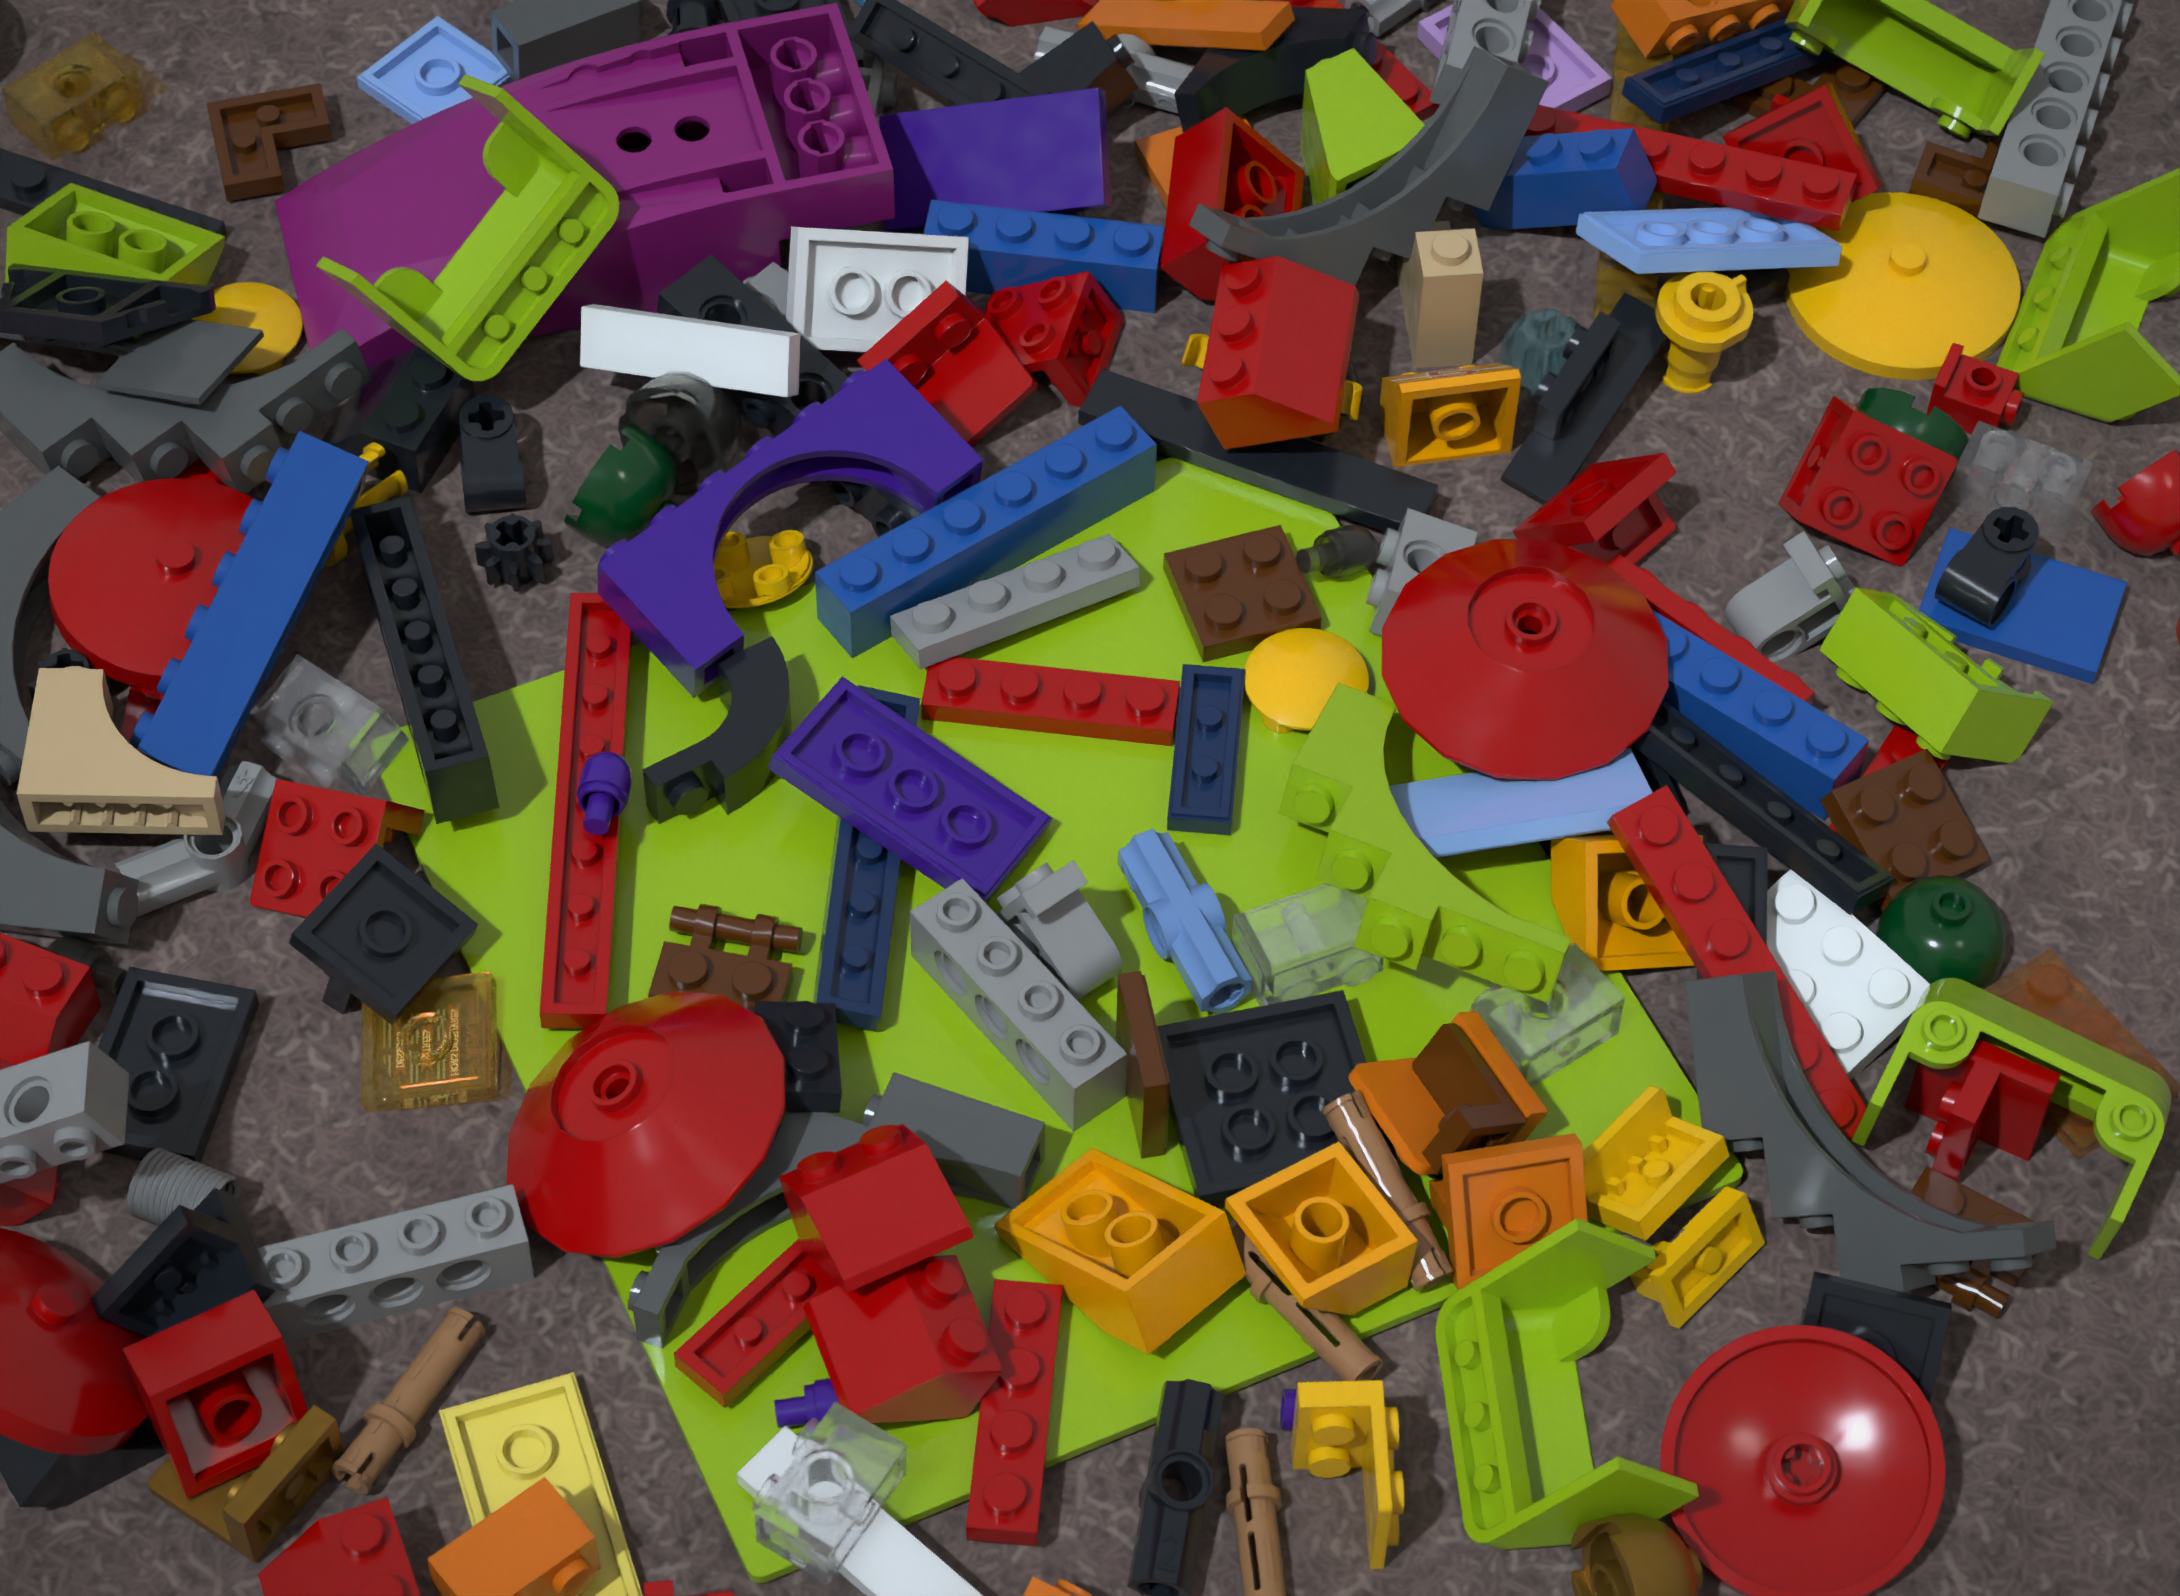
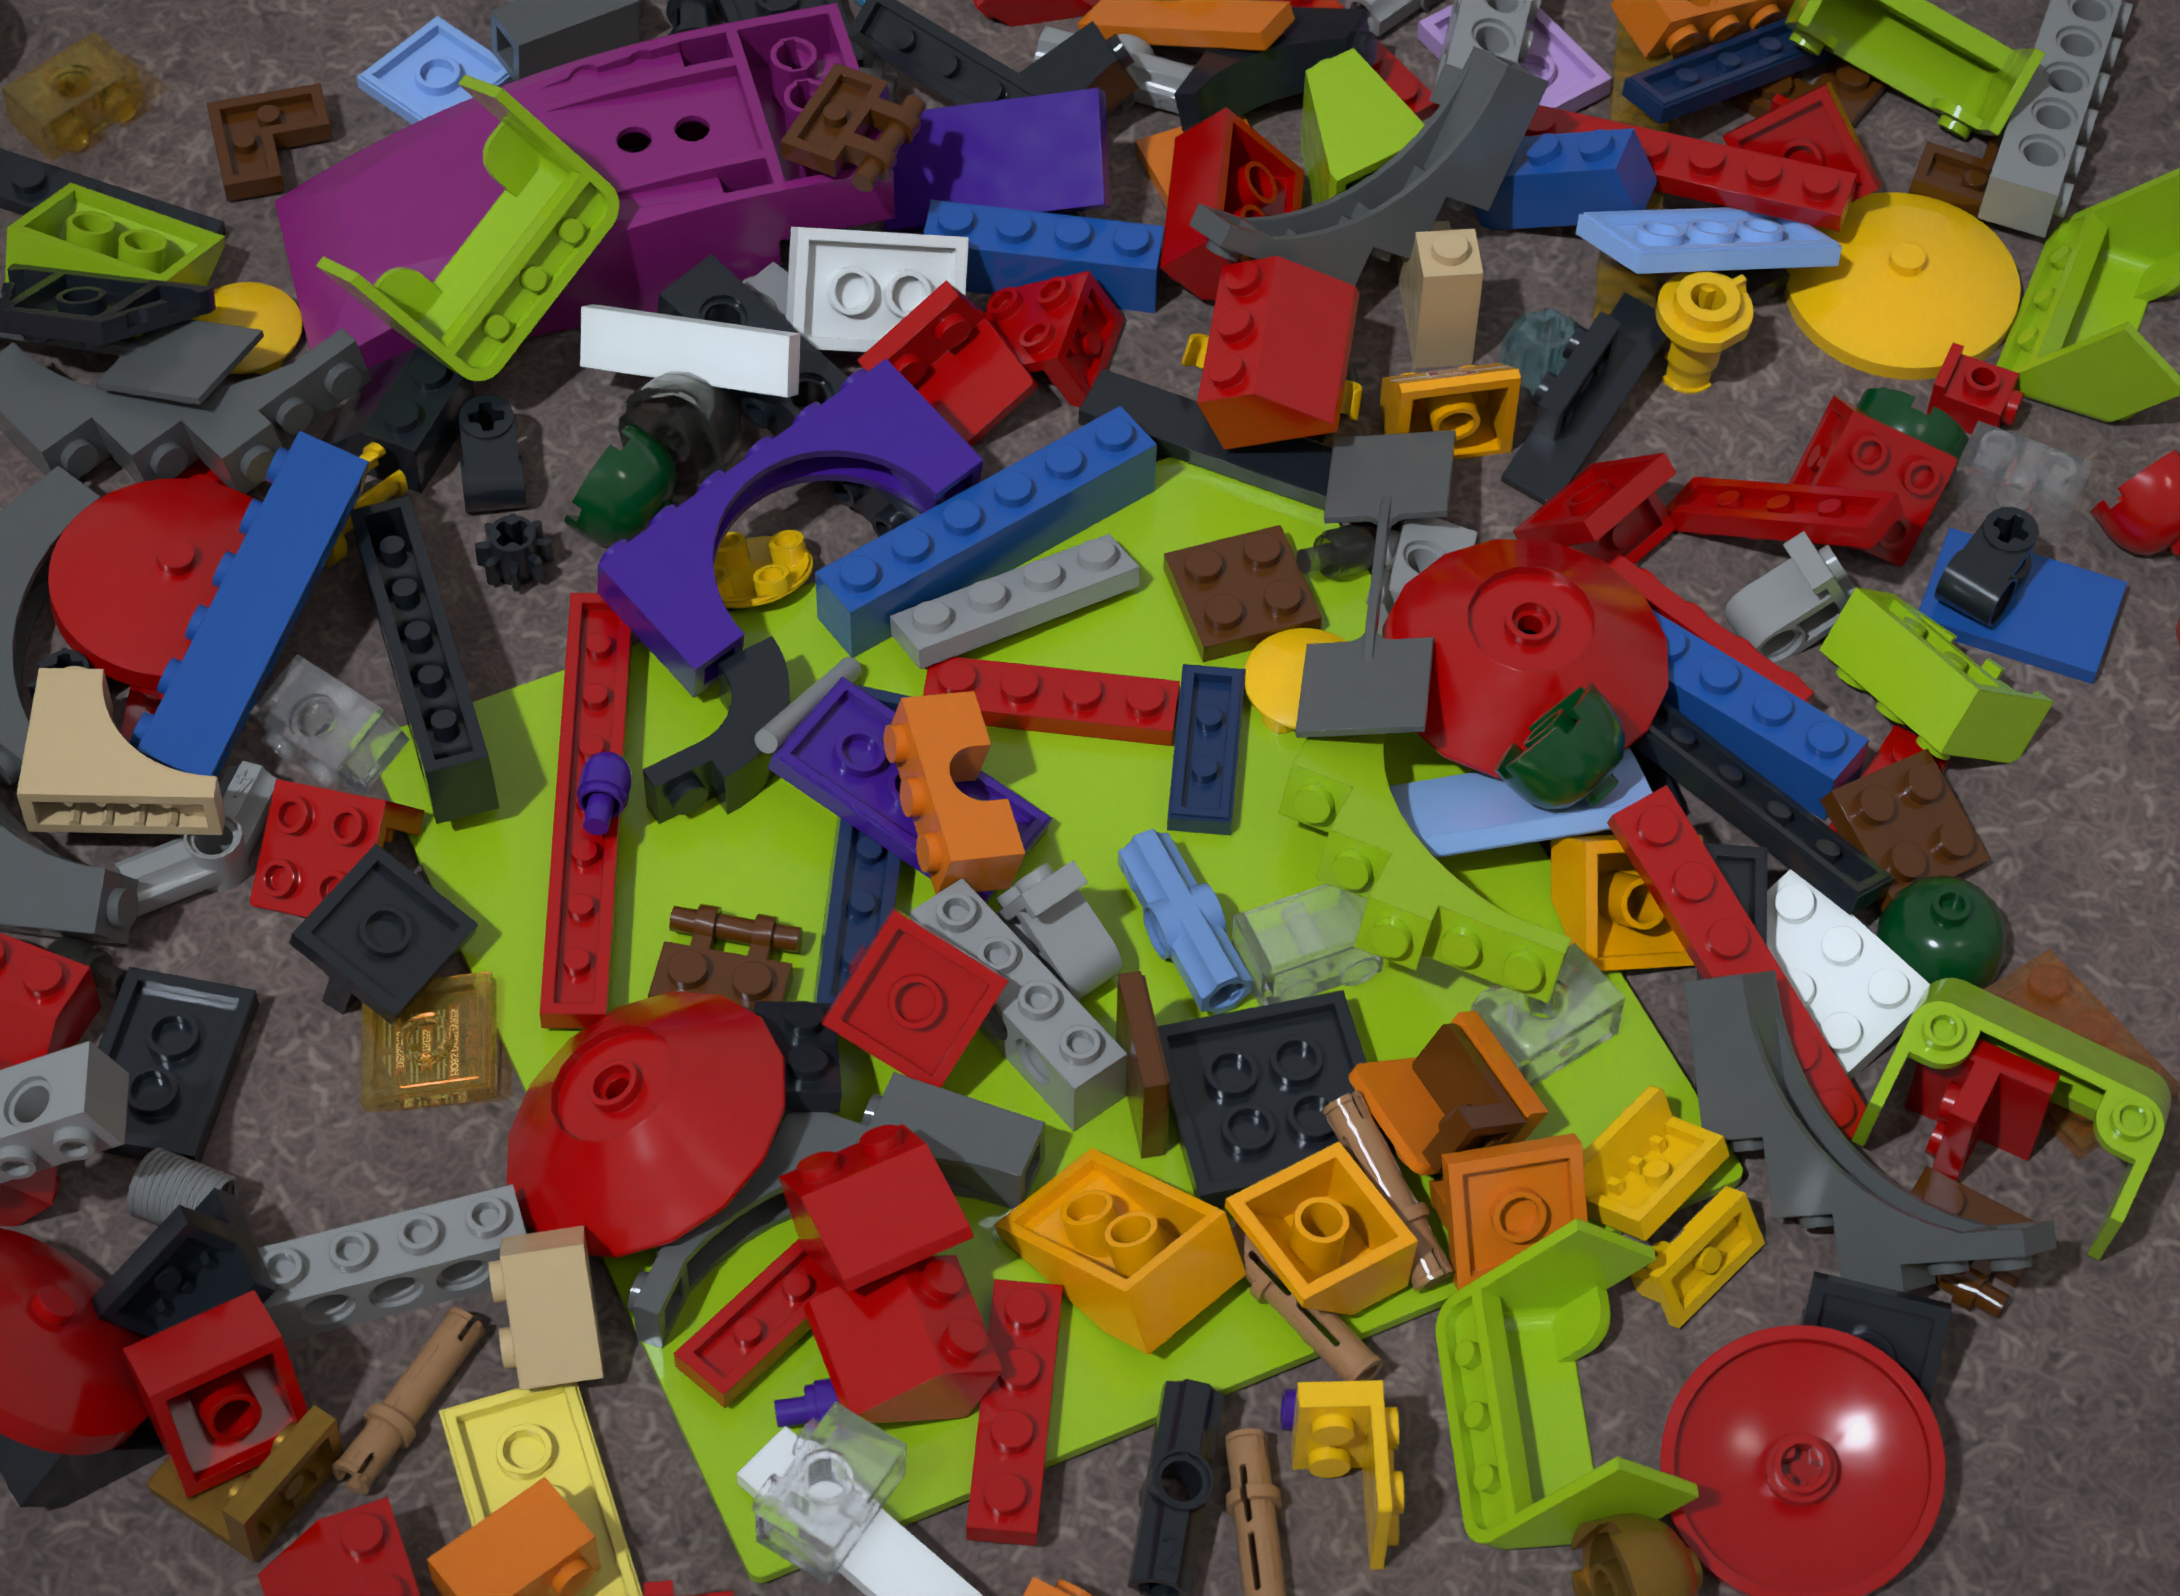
(549, 1307): none -> tan brick
(784, 724): none -> light grey bar
(836, 120): none -> reddish brown plate
(914, 999): none -> red bracket
(959, 837): none -> orange arch
(1375, 680): none -> dark grey hinge
(1567, 753): none -> dark green cylinder
(1784, 510): none -> red plate

